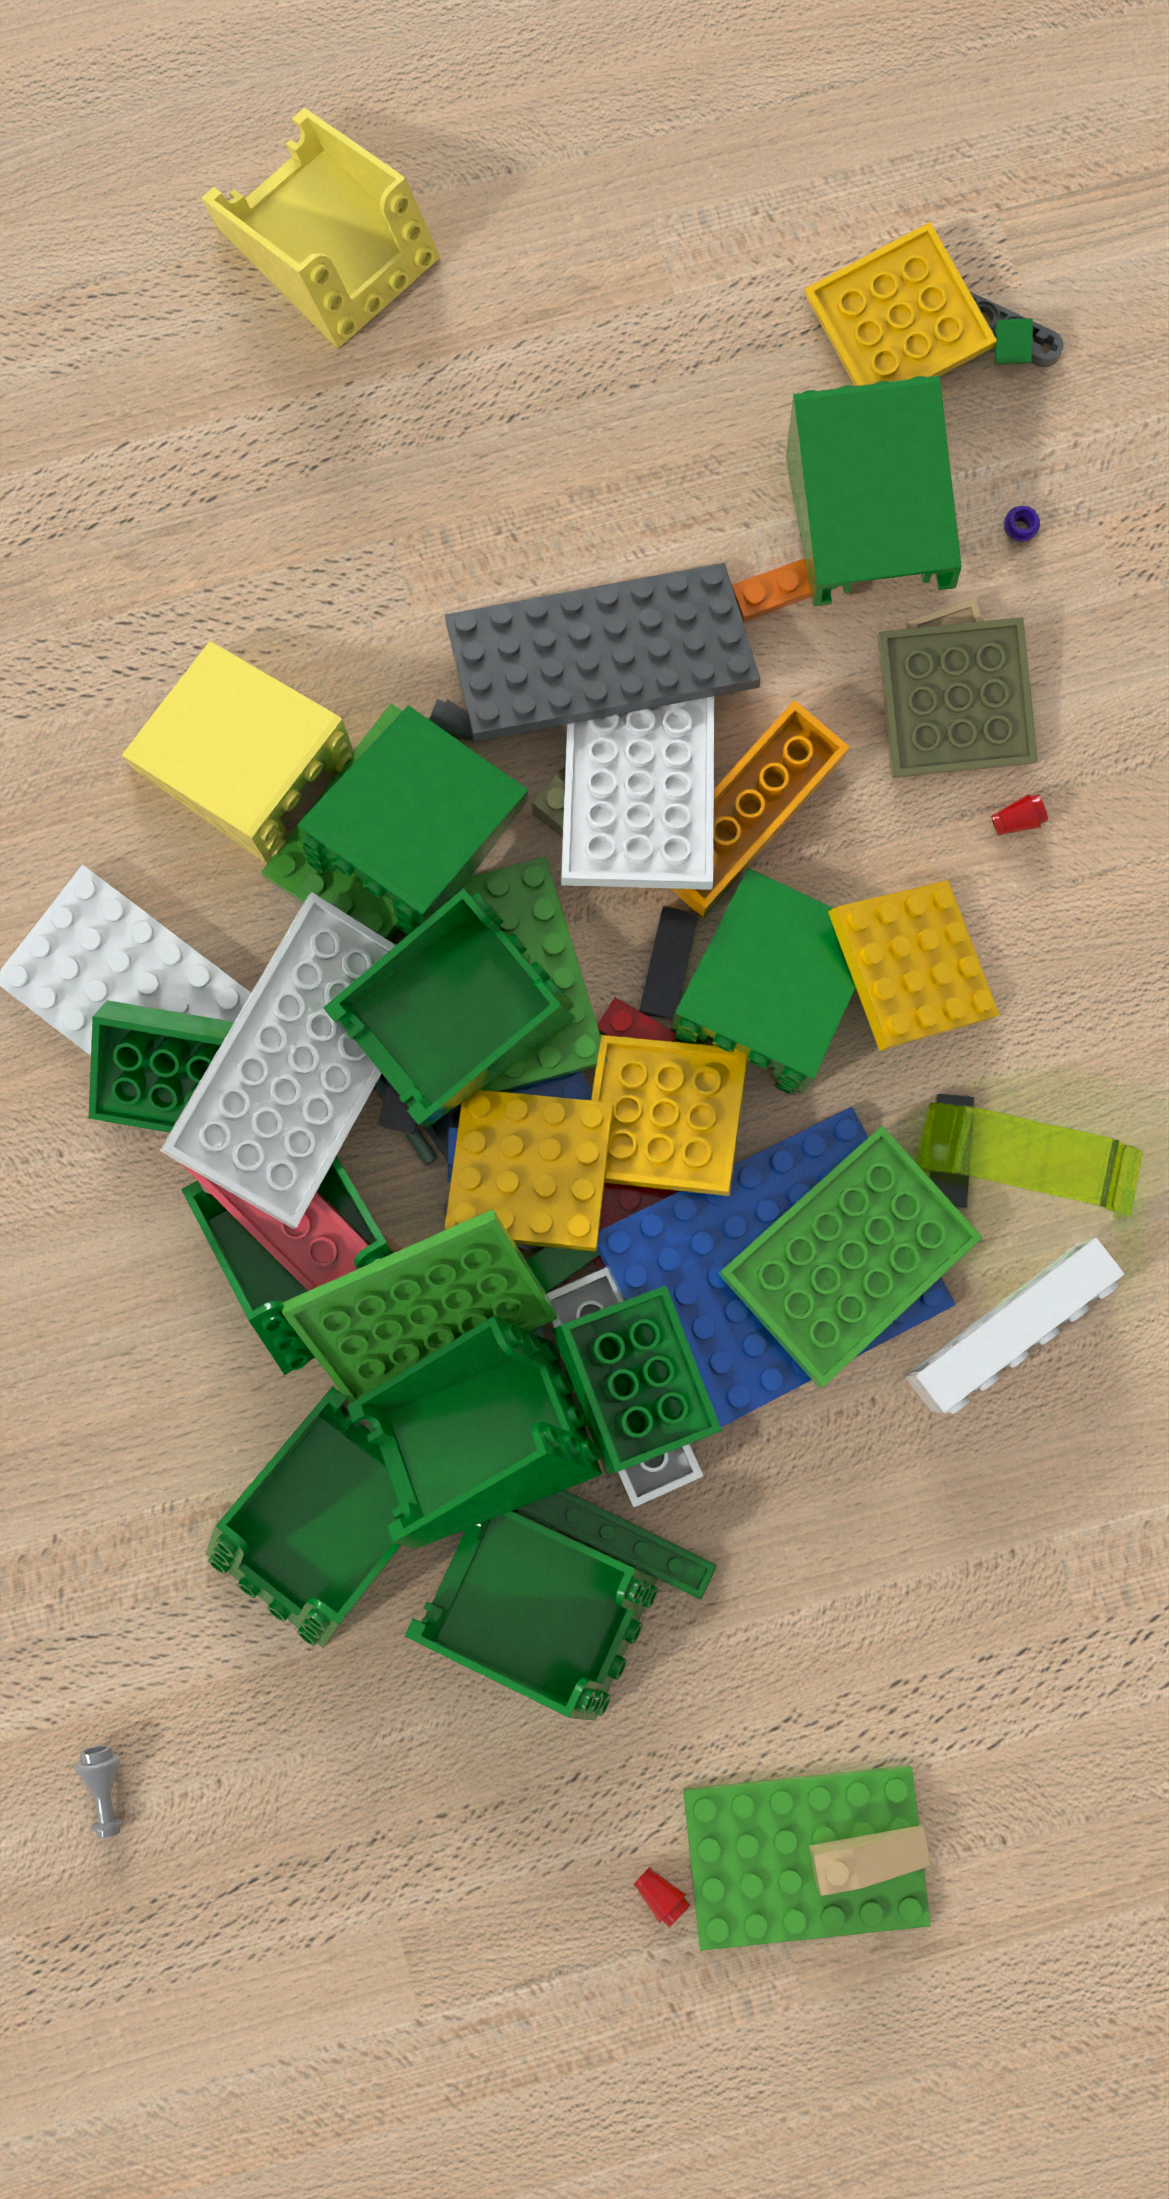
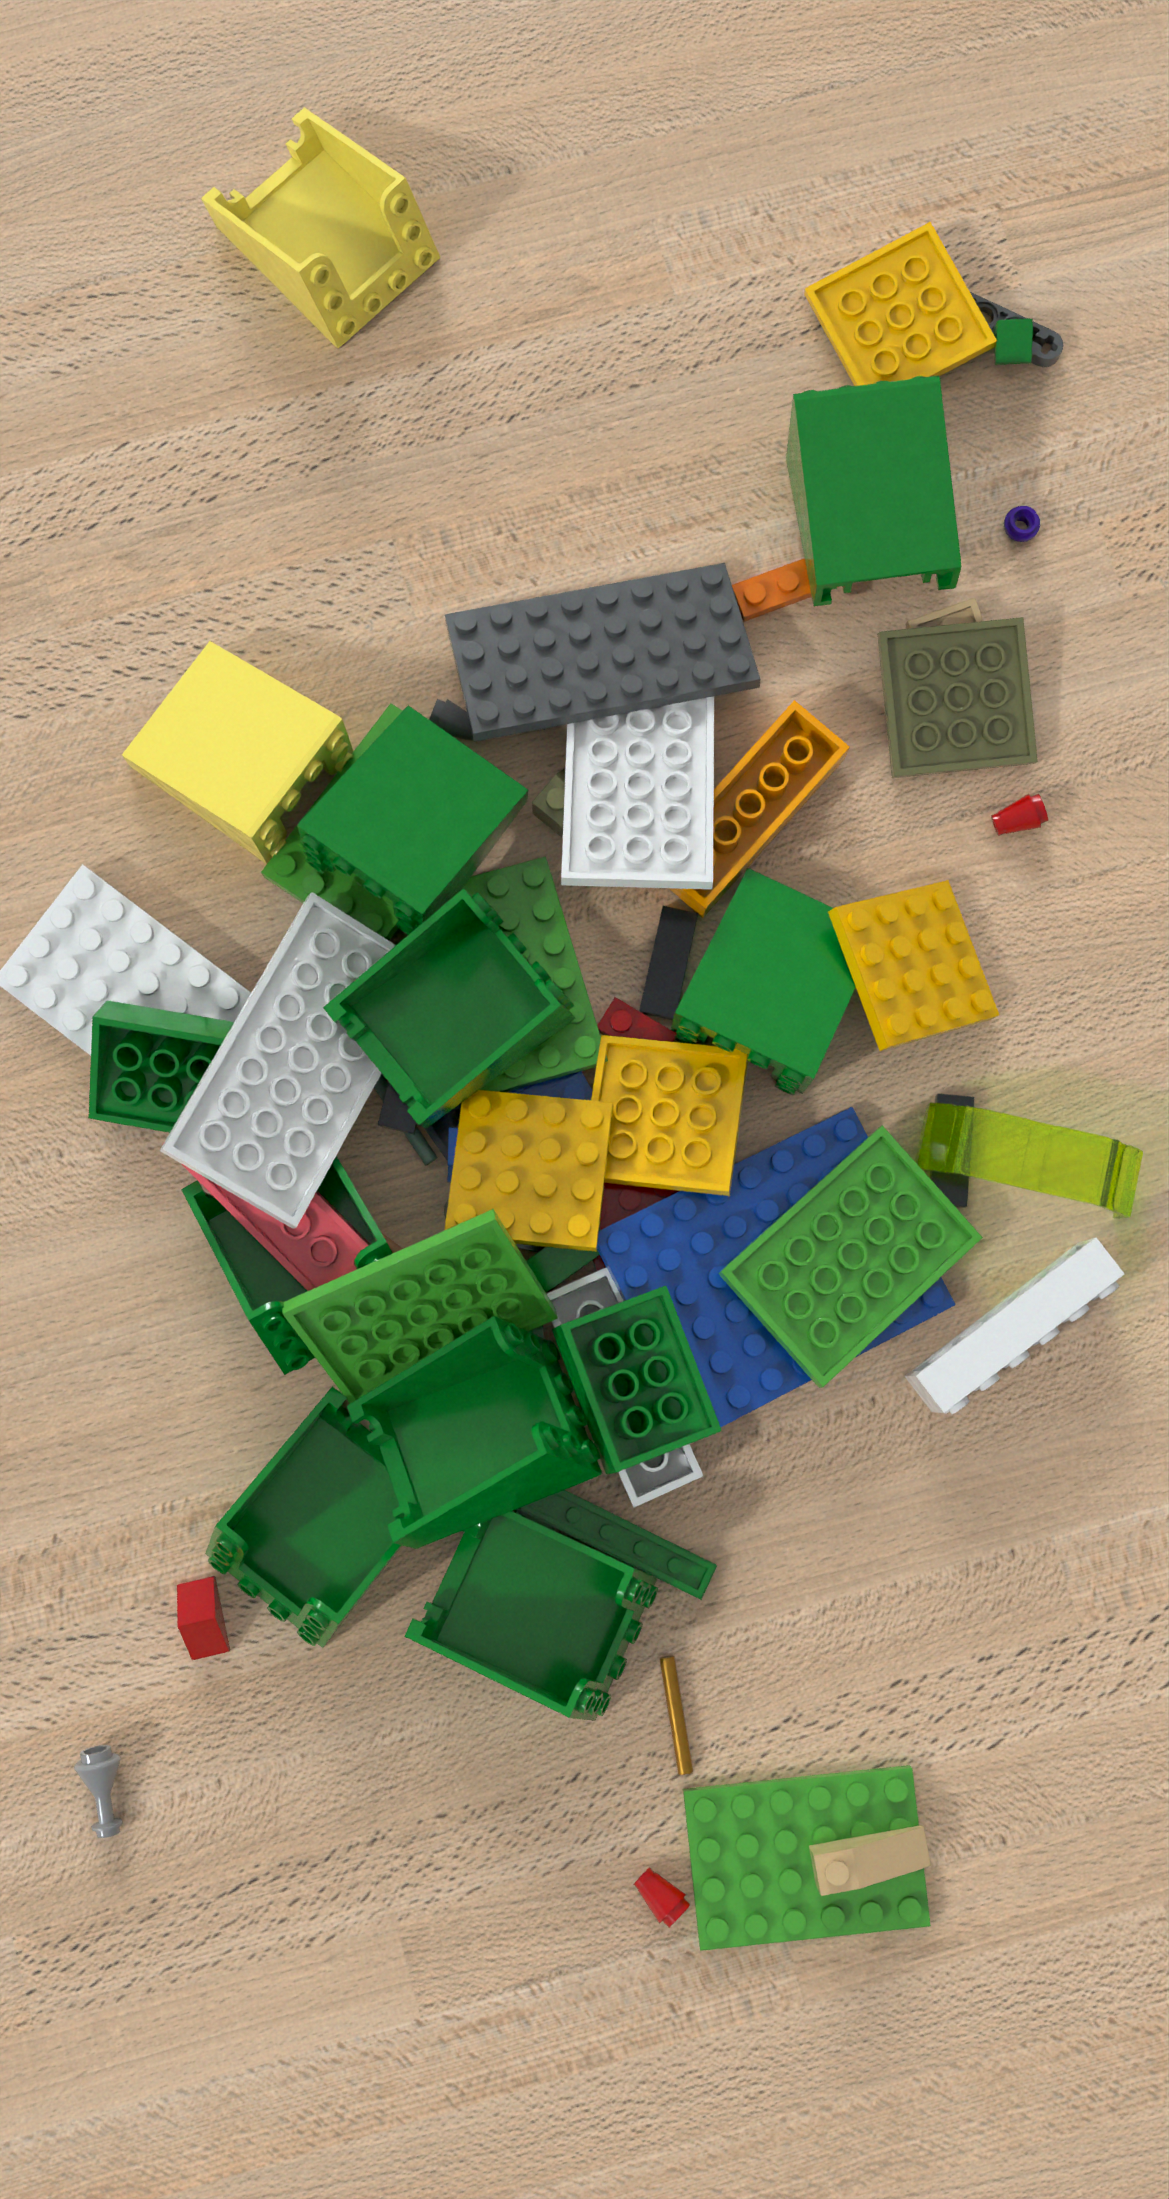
(201, 1618): none -> red slope
(676, 1715): none -> pearl gold bar

